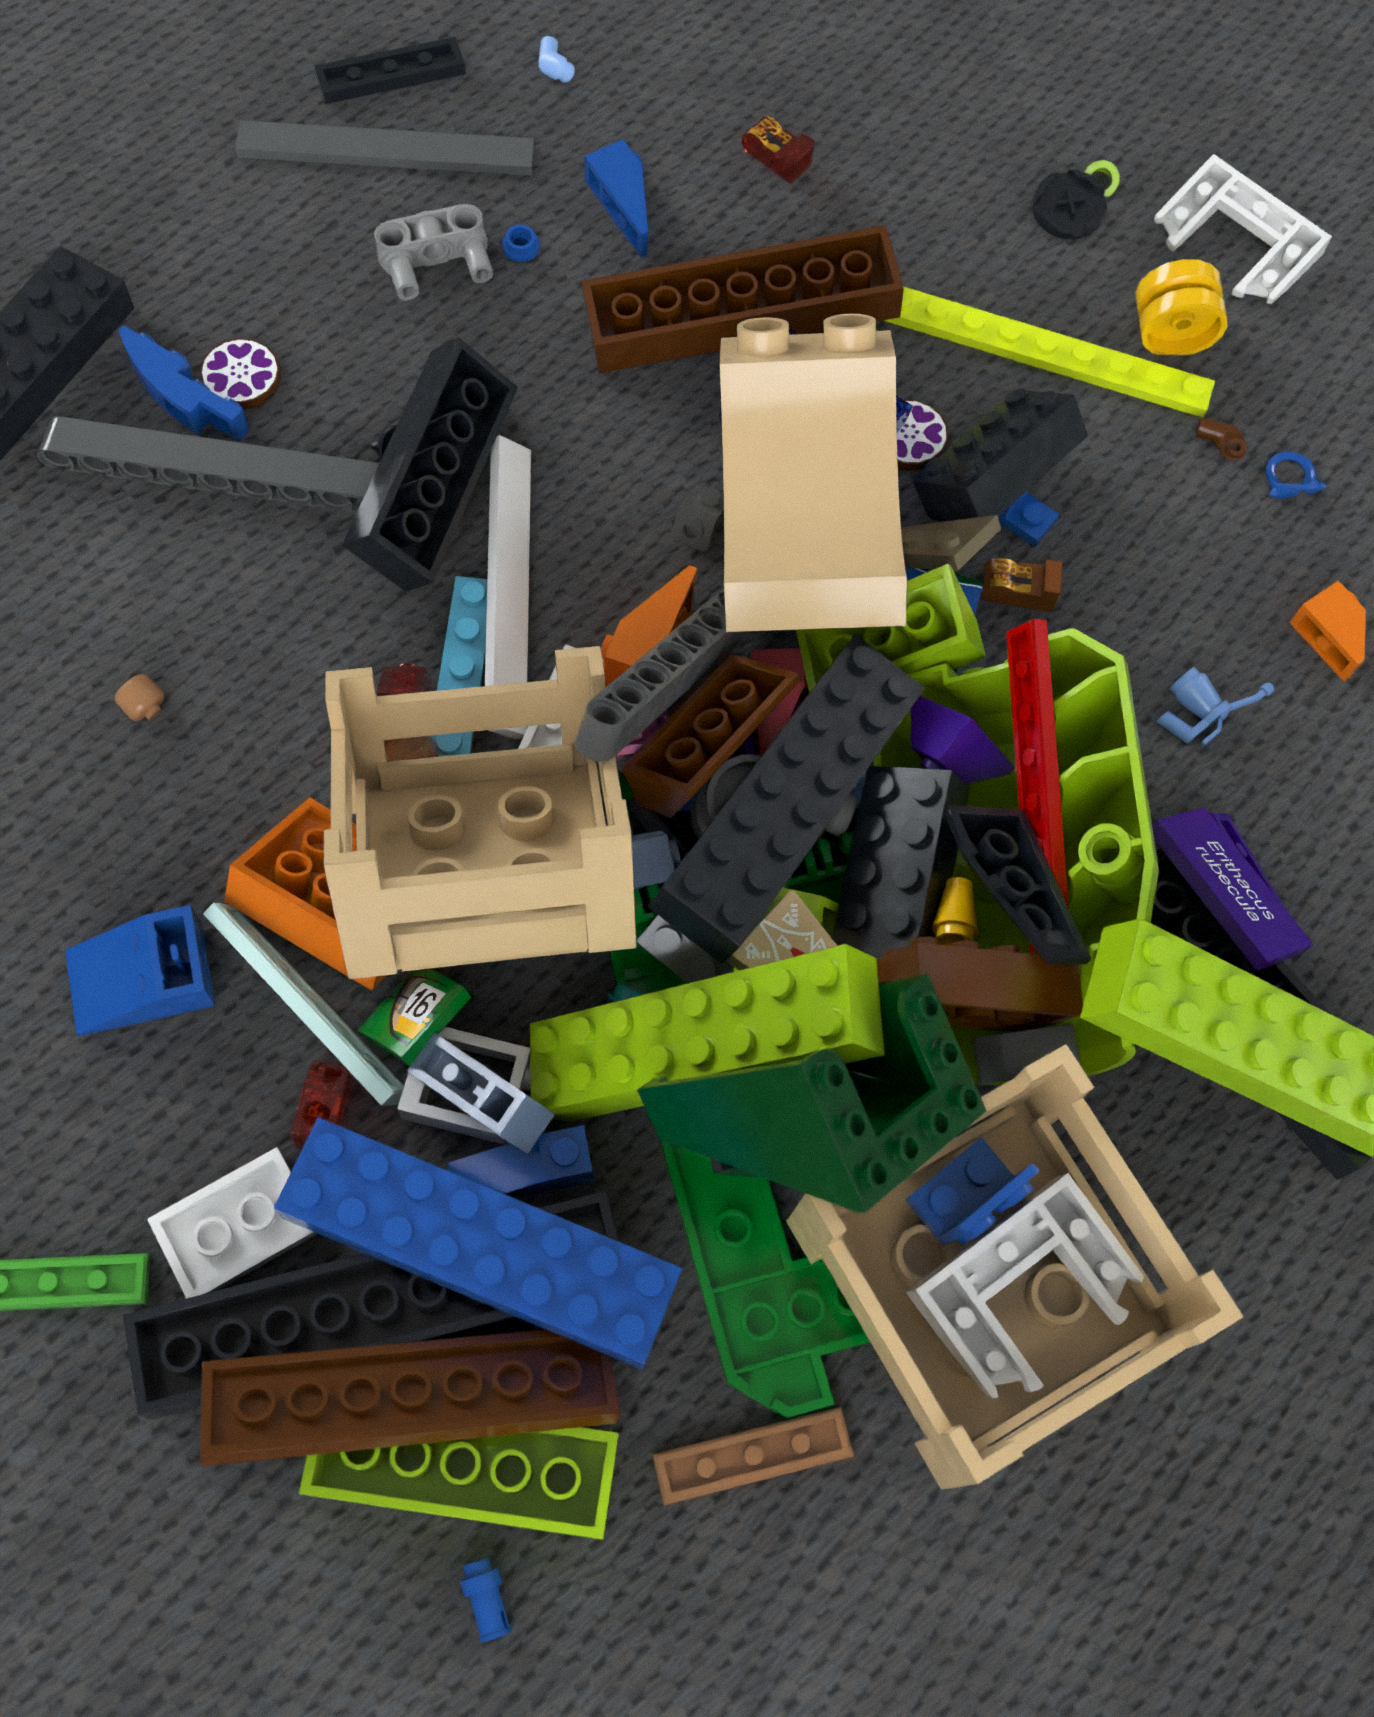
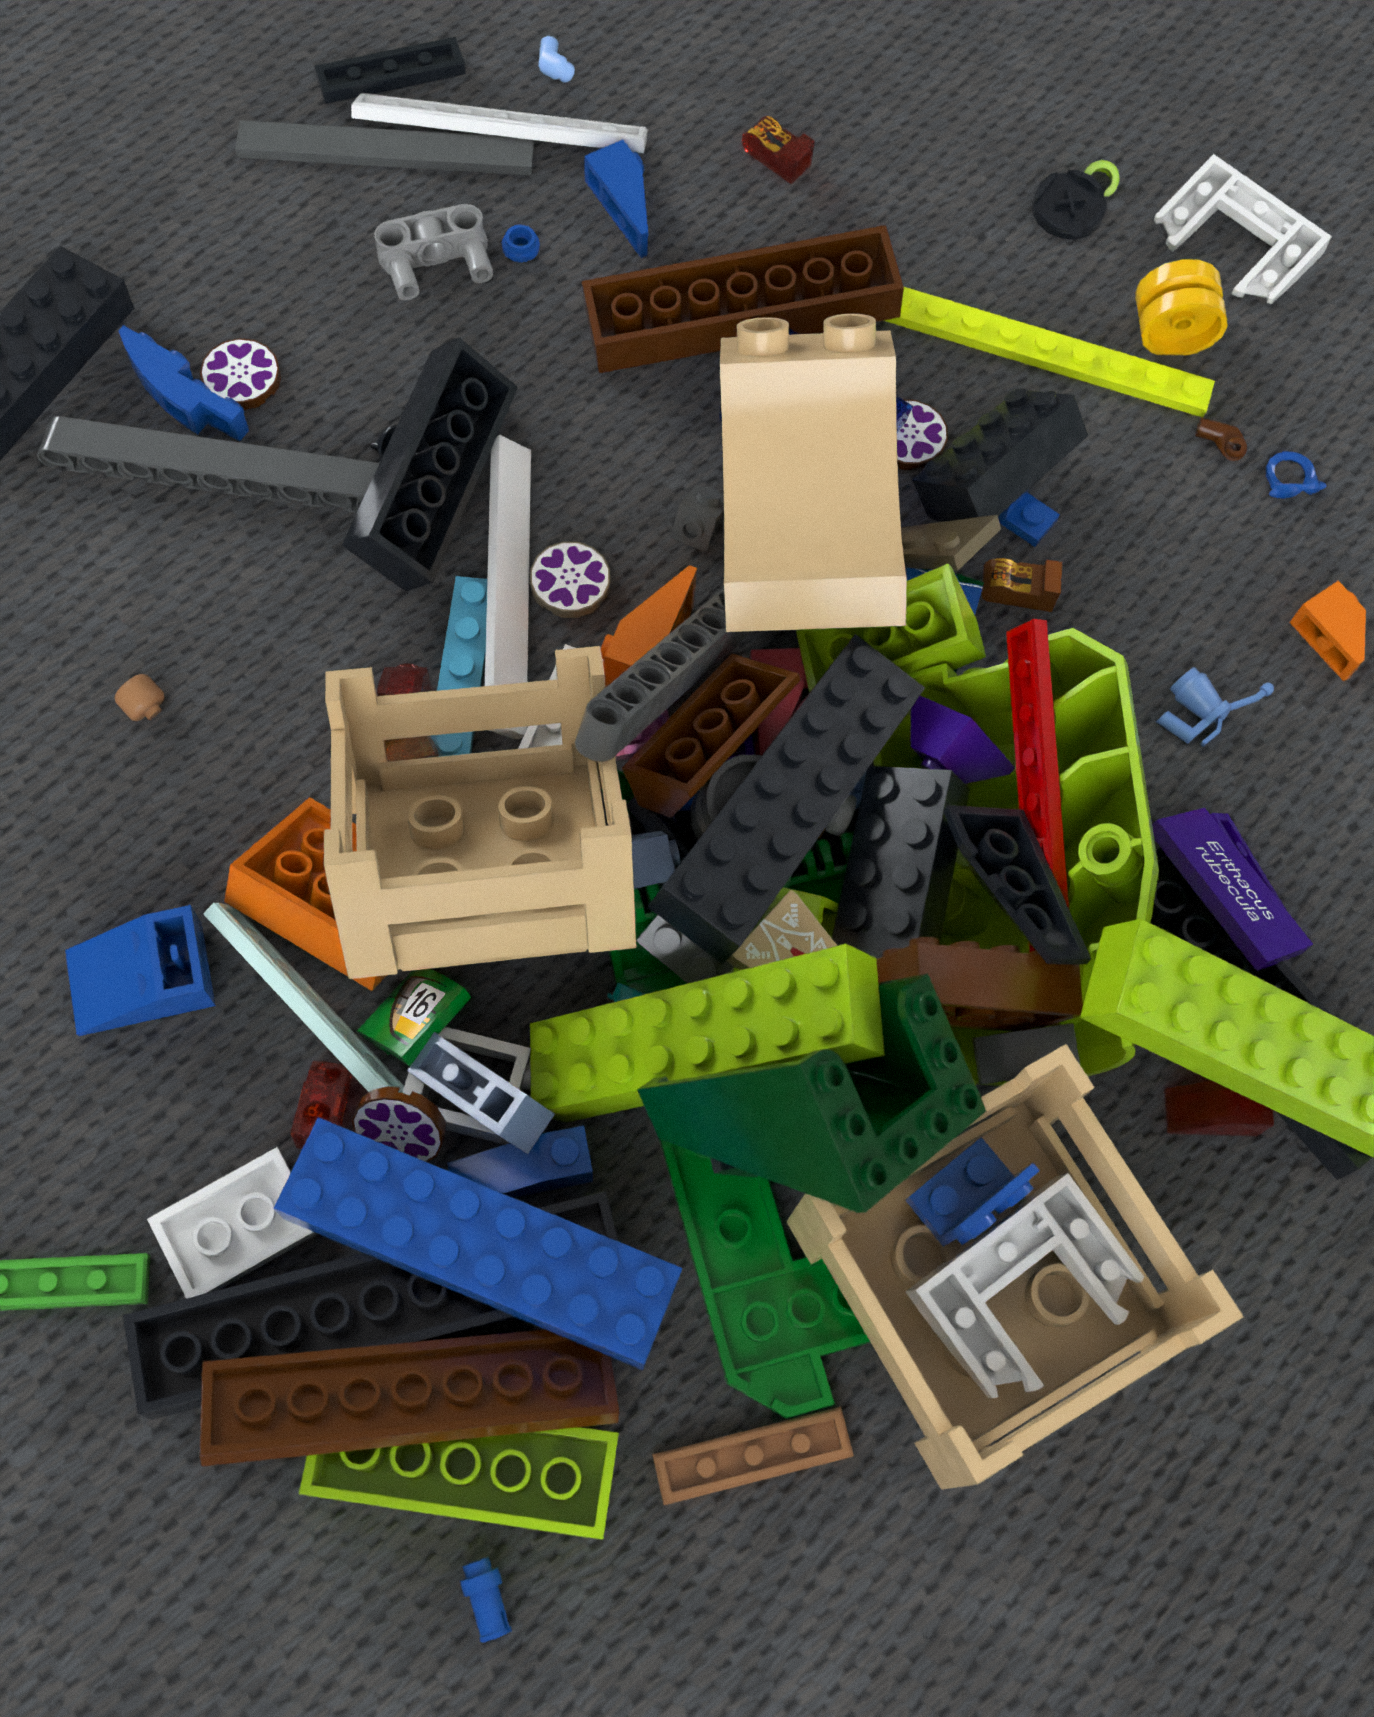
(401, 1122): none -> tile
(497, 122): none -> white tile
(570, 579): none -> tile
(956, 913): yellow cone -> none
(1214, 1110): none -> clear red slope

